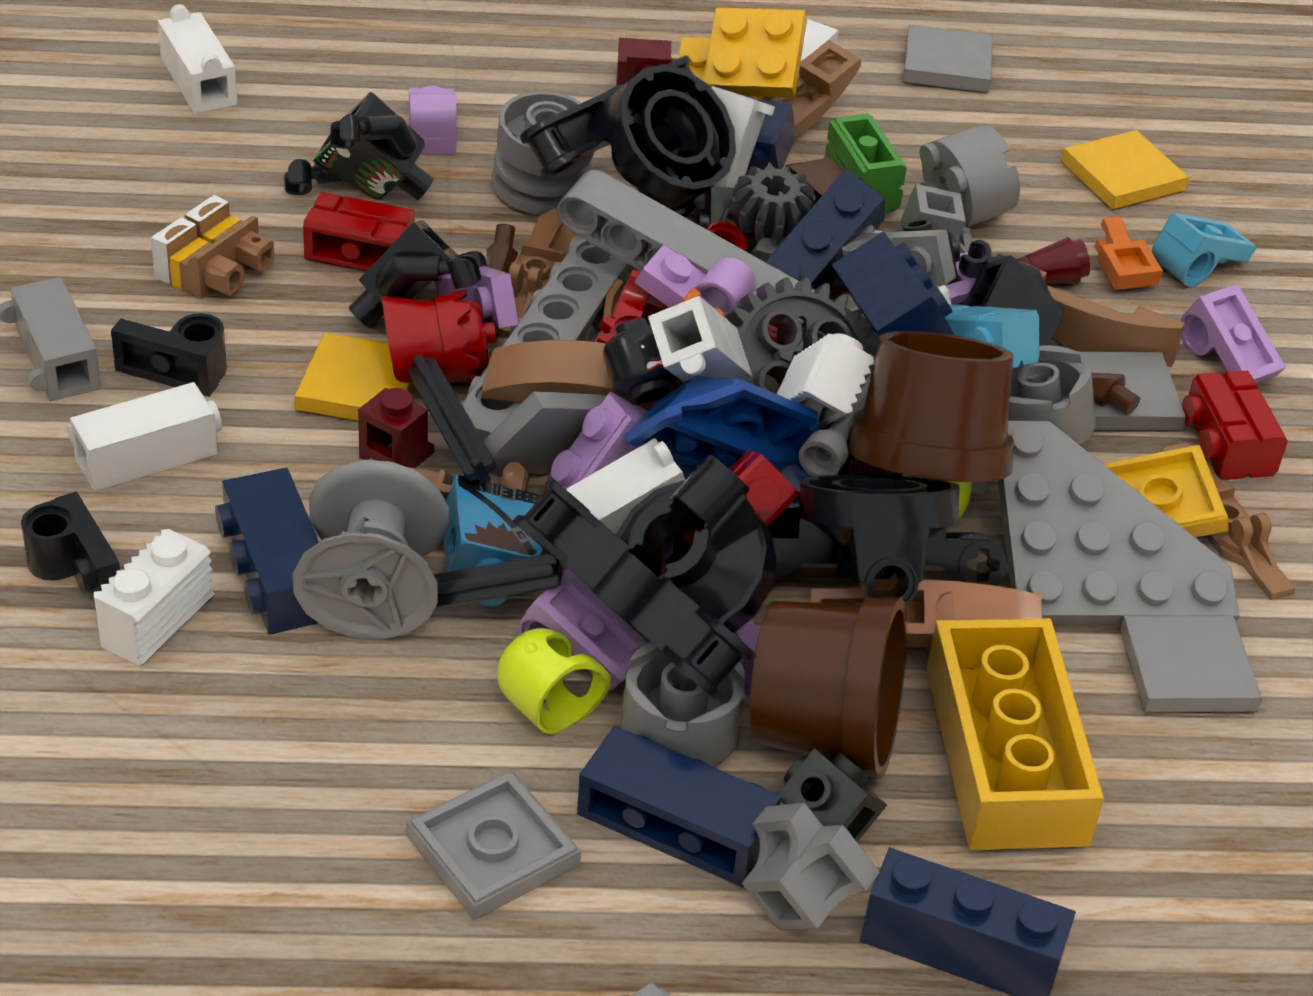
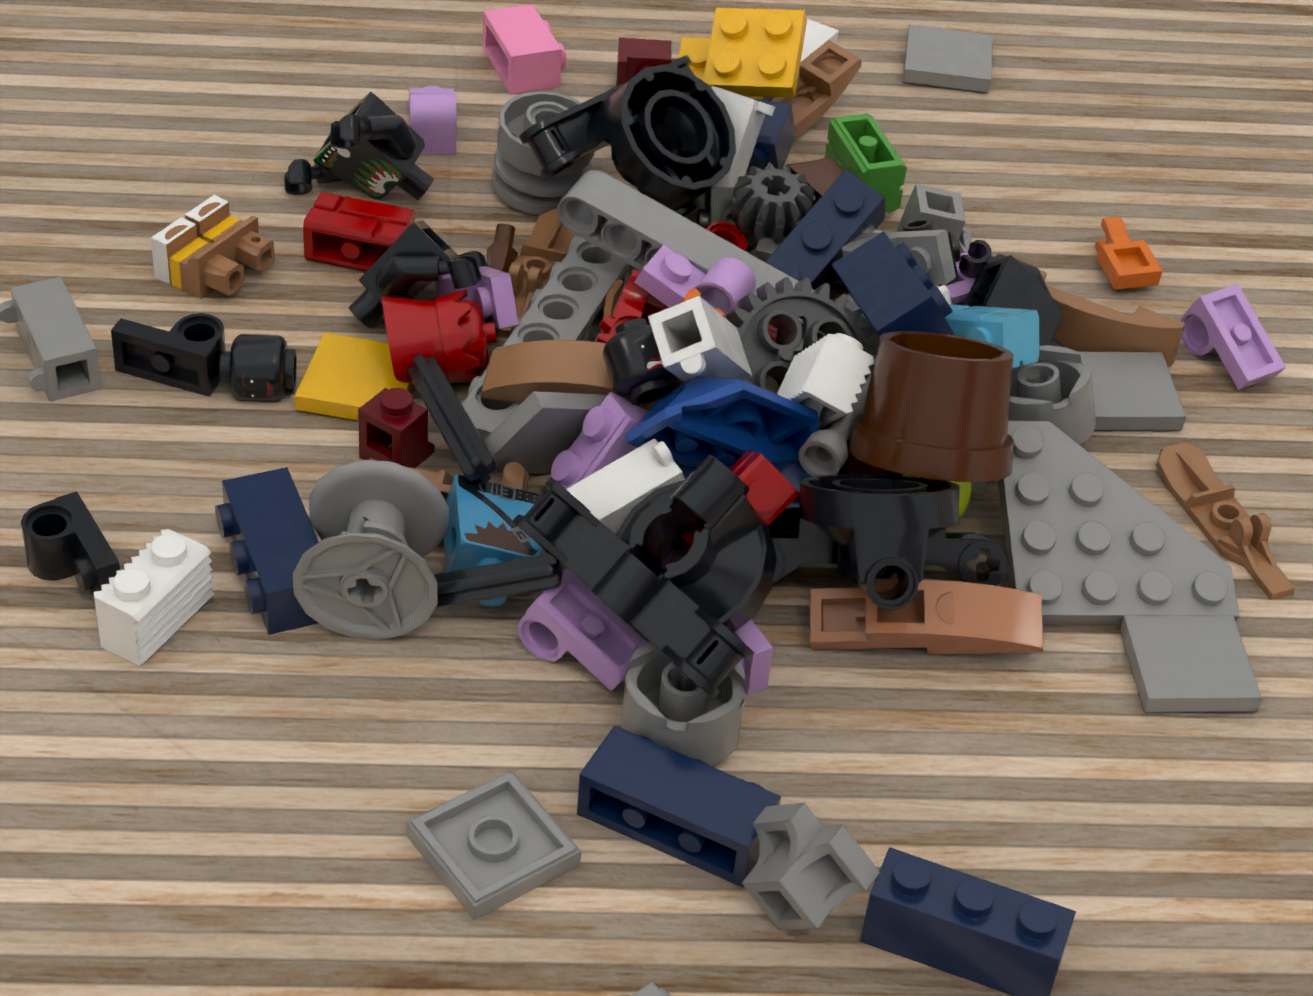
(144, 435): white brick -> none
(197, 61): white brick -> none
(259, 368): none -> black head
(522, 49): none -> bright pink piece
(534, 671): neon yellow helmet -> none
(831, 679): reddish brown piece -> none
(832, 791): pearl dark grey brick -> none
(975, 167): light grey brick -> none
(1013, 735): yellow brick -> none
(1063, 261): dark red cone -> none
(1111, 389): reddish brown bar -> none
(1124, 169): yellow tile -> none
(1179, 486): yellow tile -> none
(1194, 245): medium azure plate -> none
(1234, 425): red brick -> none

